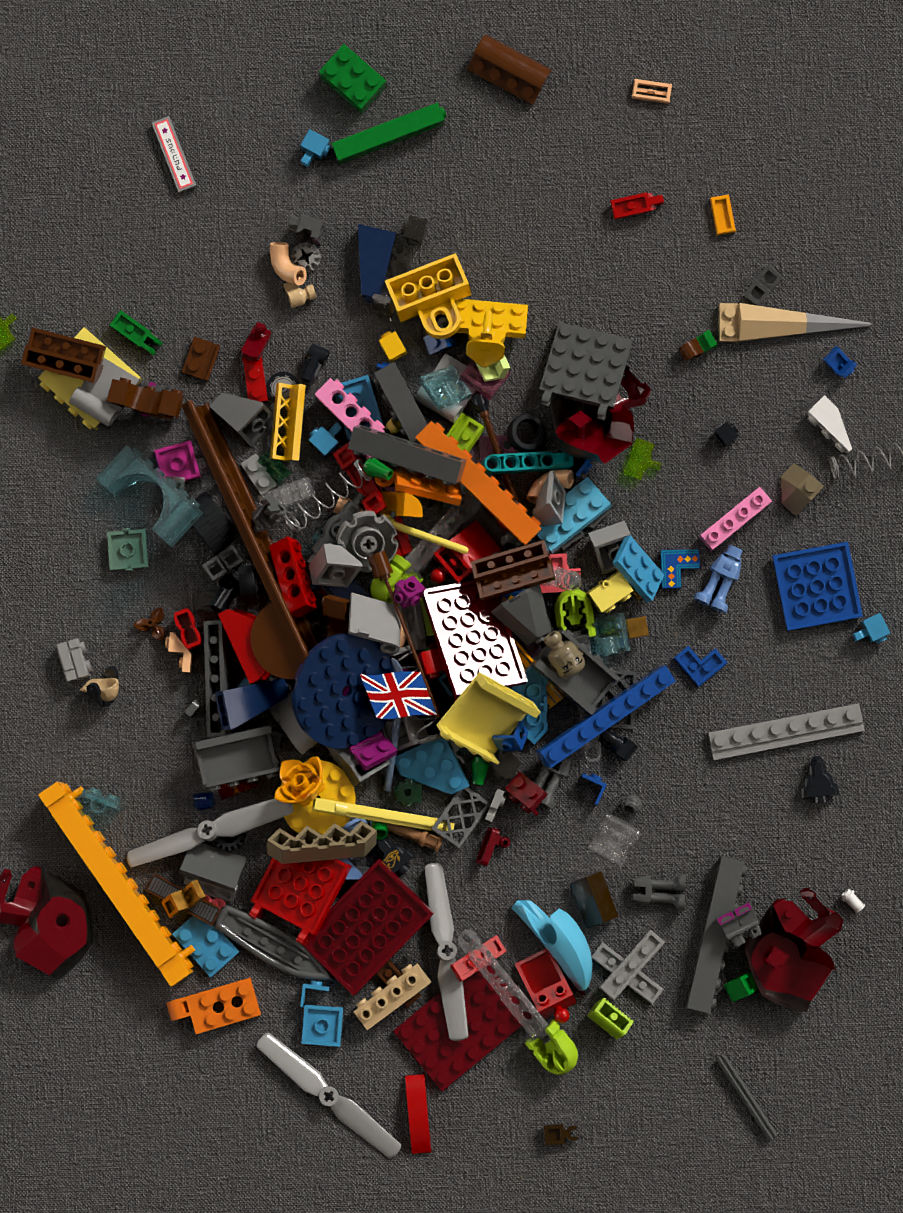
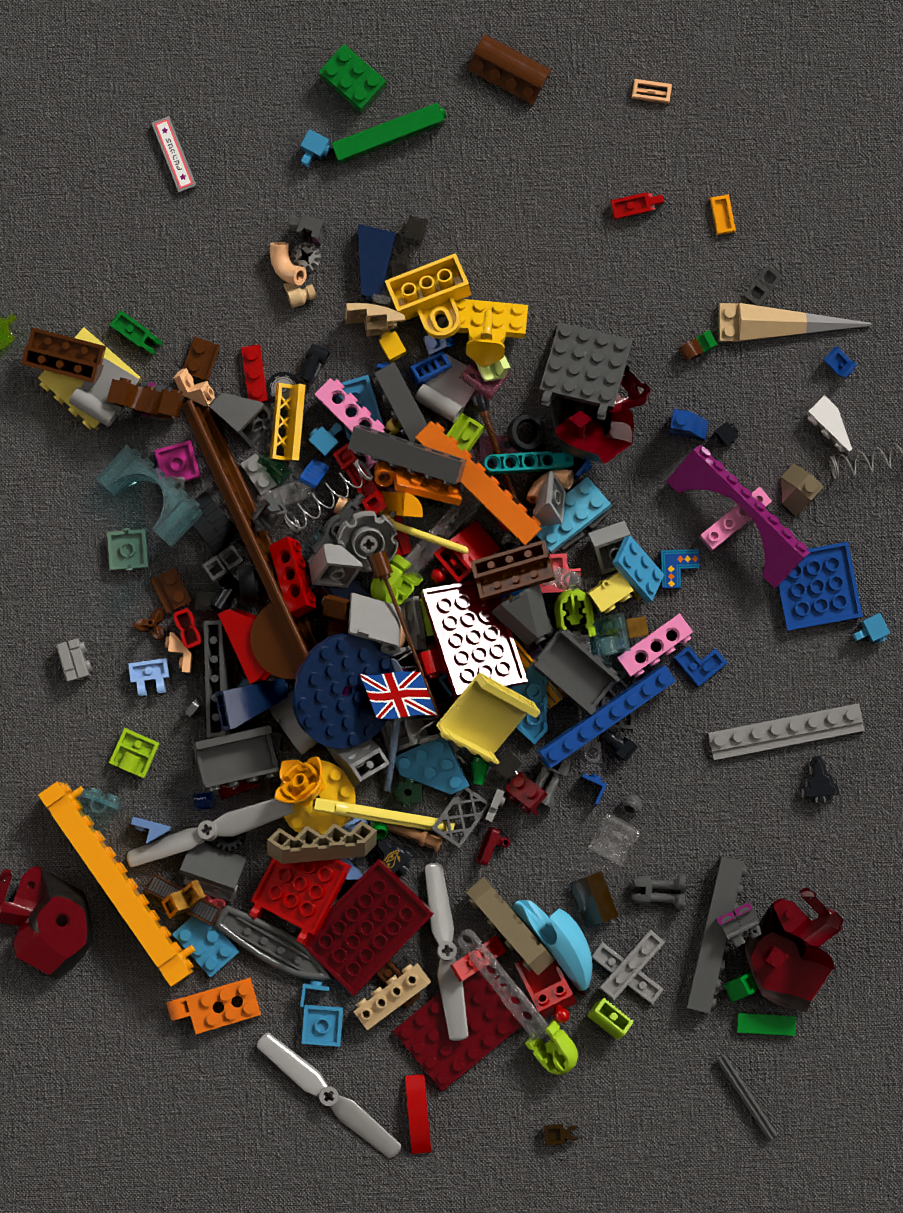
(104, 690): cap -> none
(134, 753): none -> lime plate
(149, 671): none -> light blue plate
(155, 829): none -> medium blue slope
(171, 590): none -> reddish brown plate
(200, 392): none -> light nougat slope
(256, 342): dark red piece -> none
(314, 473): none -> blue slope
(373, 751): magenta plate -> none
(376, 318): none -> tan slope
(376, 469): green cone -> none
(408, 592): magenta brick -> none
(427, 363): none -> blue slope
(445, 387): clear light blue plate -> none
(510, 926): none -> dark tan brick
(511, 742): blue bracket -> none
(564, 656): dark tan piece -> none
(641, 459): clear neon green plate -> none
(676, 624): none -> bright pink brick
(687, 425): none -> blue slope
(726, 567): medium blue piece -> none
(766, 1024): none -> green tile
(781, 548): none -> magenta arch
(852, 900): white pin -> none

